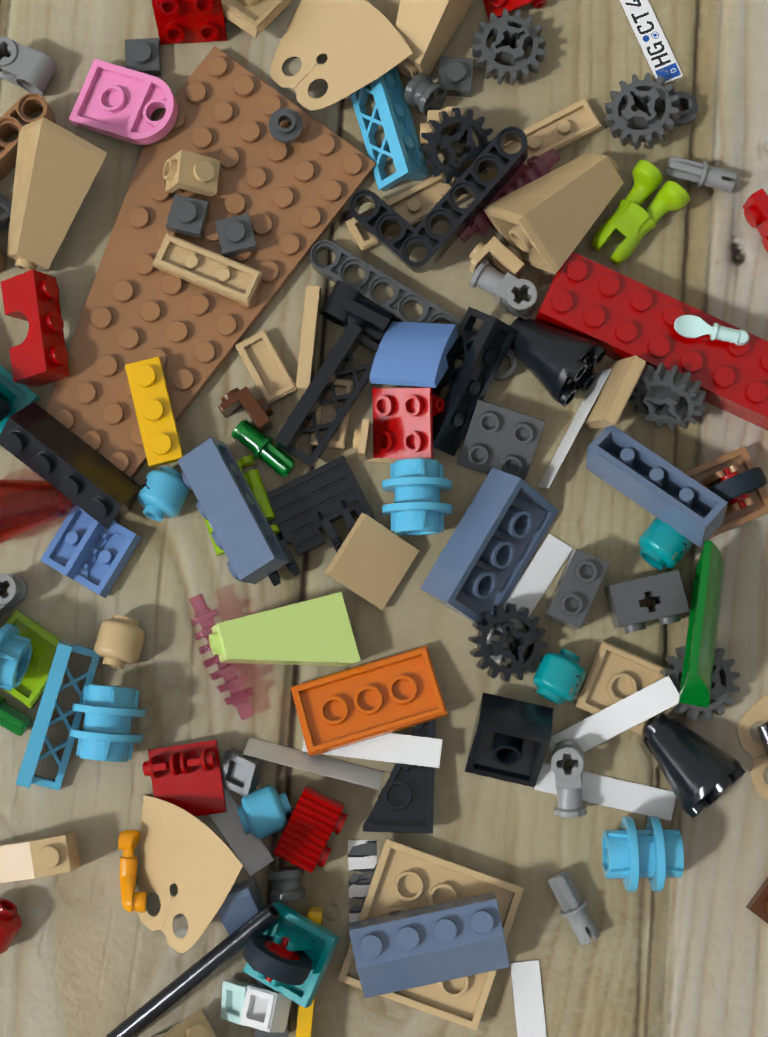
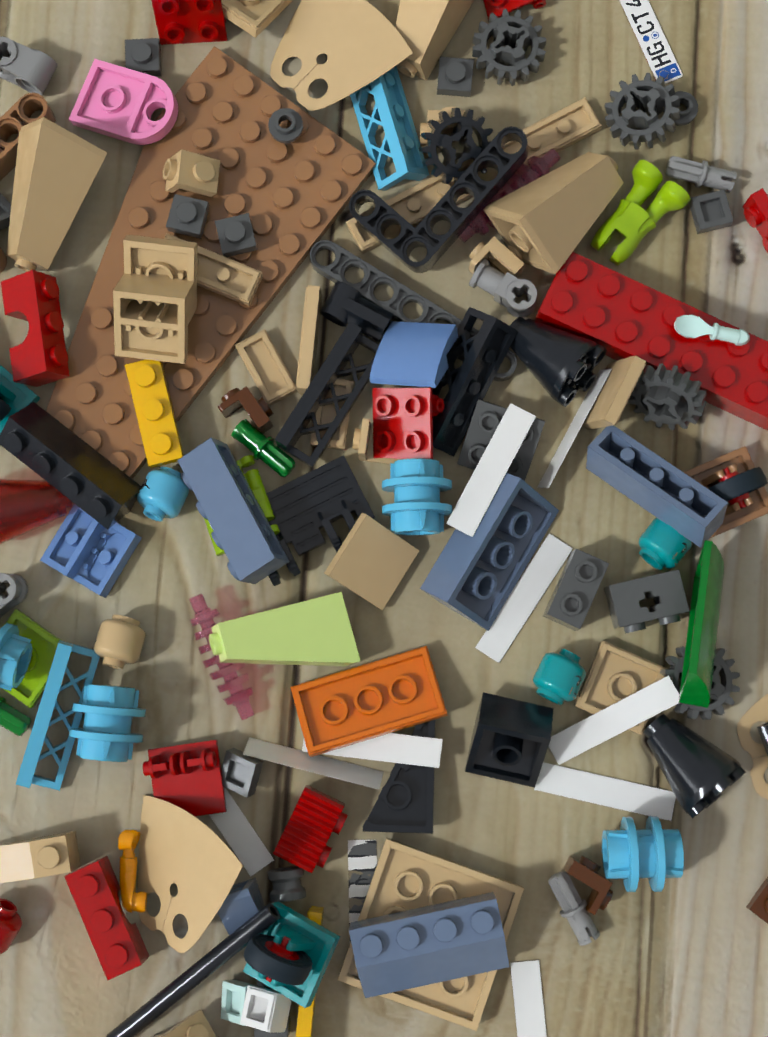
(112, 935): none -> red arch
(155, 299): none -> tan bracket
(264, 812): medium azure head -> none
(425, 93): dark grey wheel -> none
(491, 470): none -> white sticker
(494, 645): black gear -> none
(568, 779): light grey connector -> none
(587, 872): none -> reddish brown bracket
(711, 211): none -> dark grey plate

